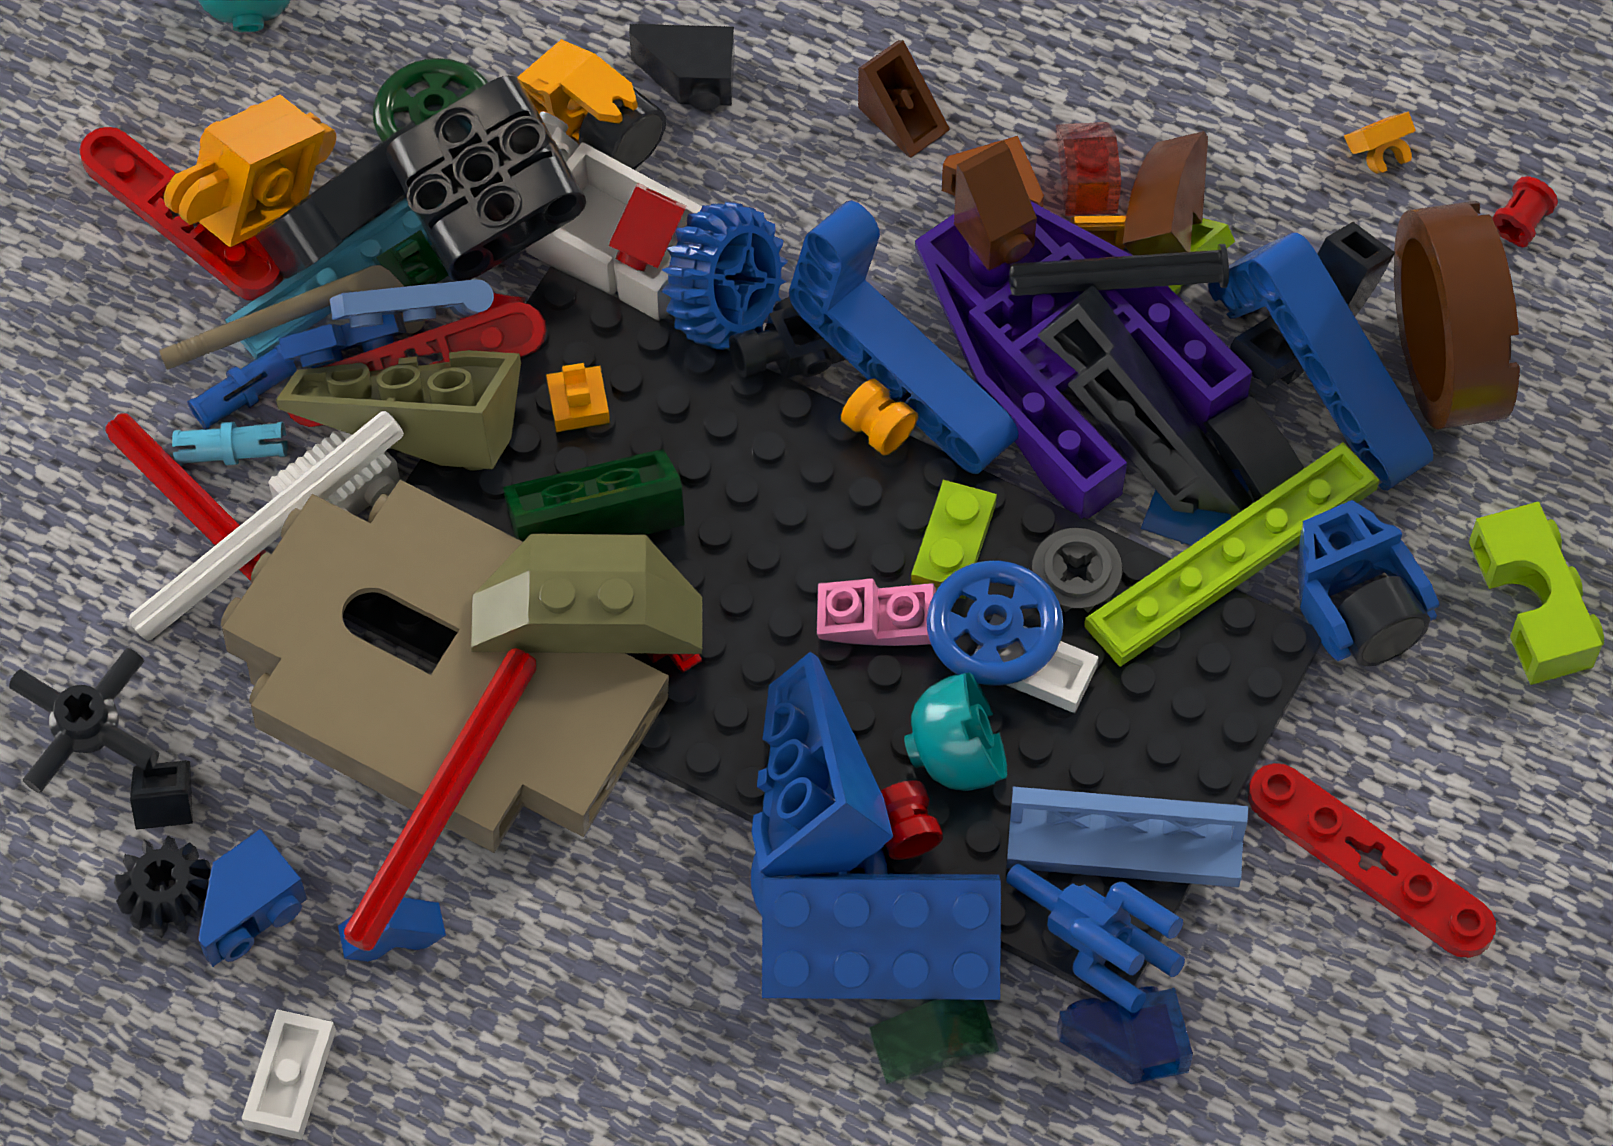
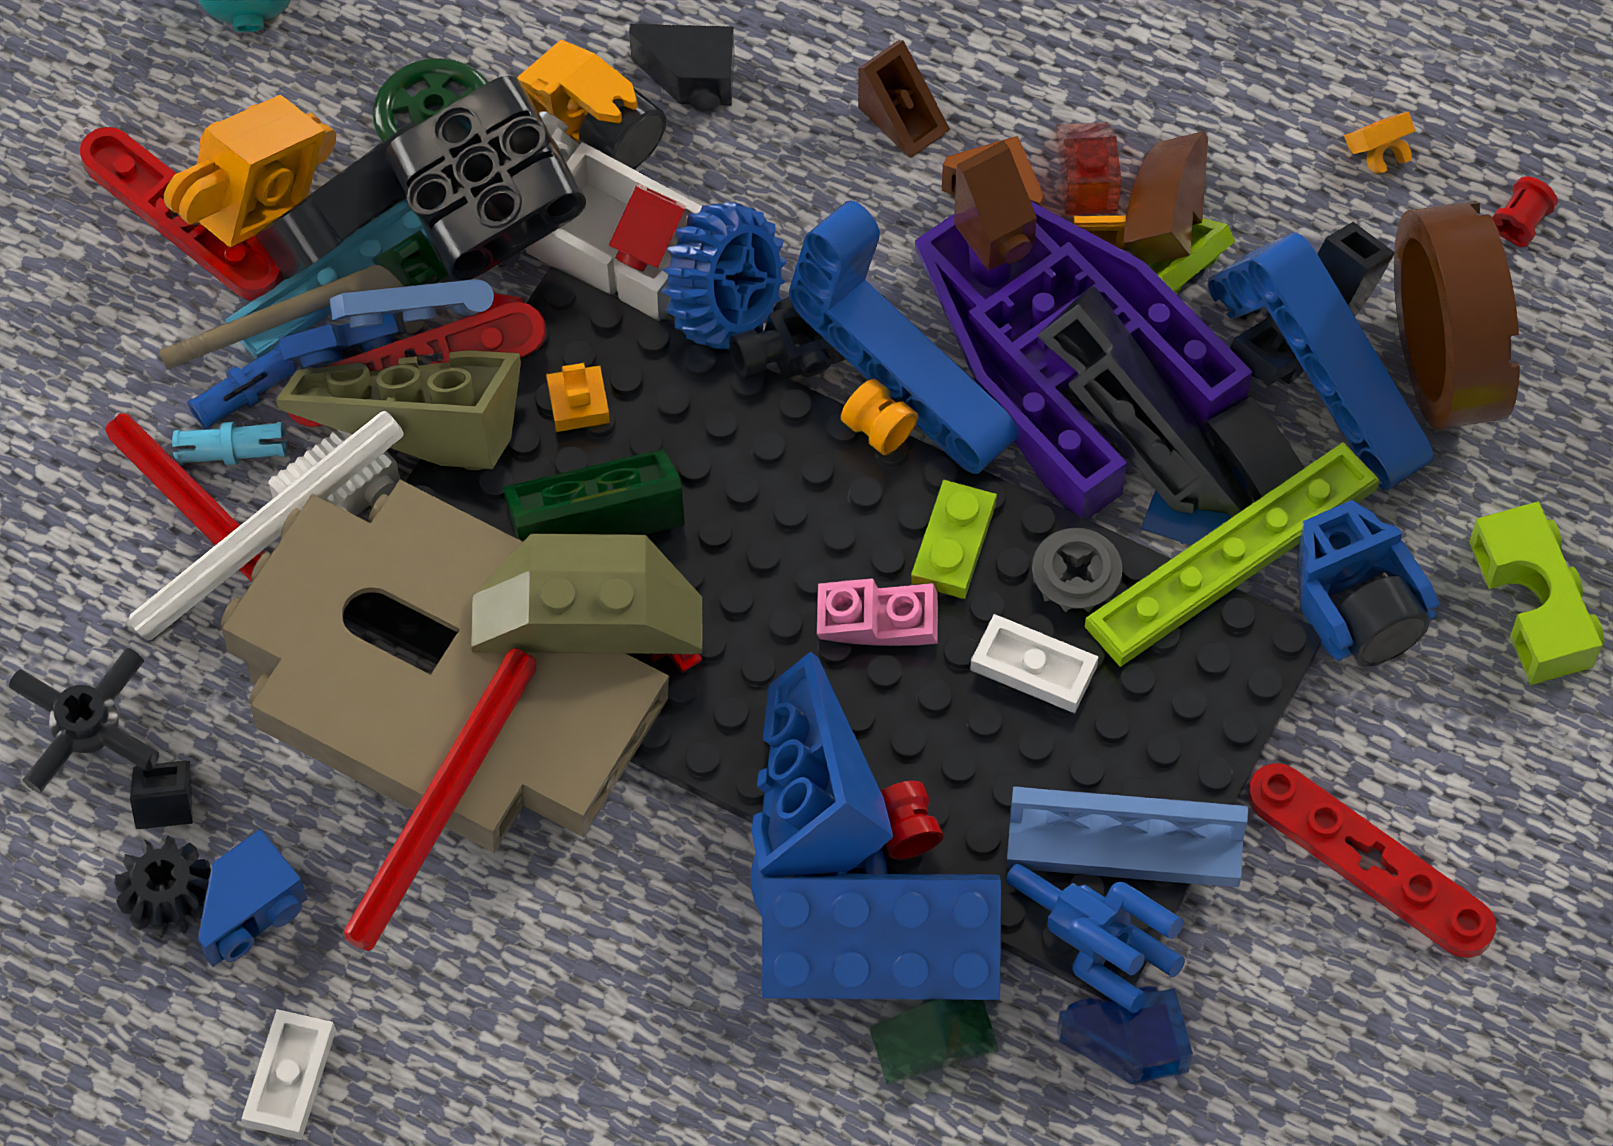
(413, 926): blue piece -> none
(955, 735): teal cylinder -> none
(986, 664): blue plate -> none
(1120, 272): black axle -> none

